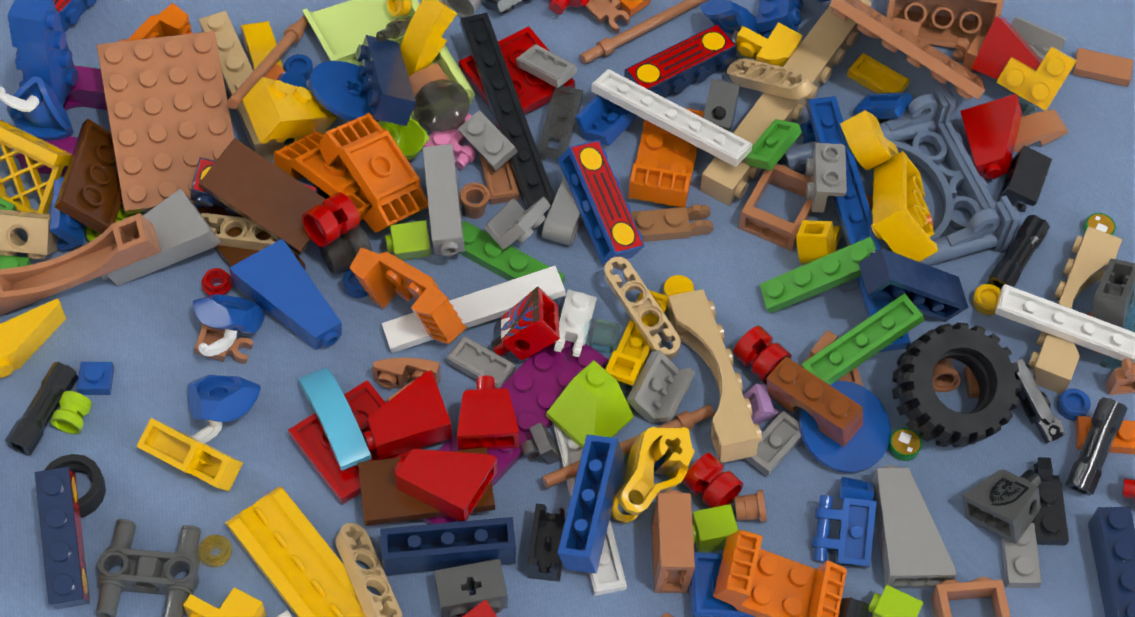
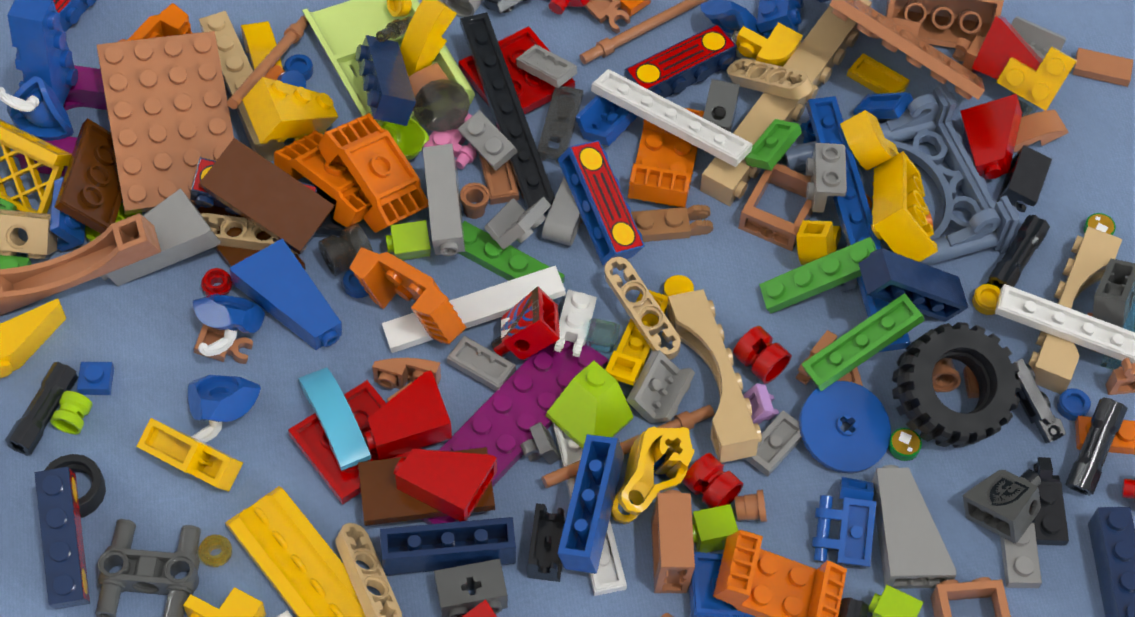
(329, 220): red wheel -> none
(340, 89): blue piece -> none
(487, 417): red torso -> none
(833, 411): dark orange arch -> none

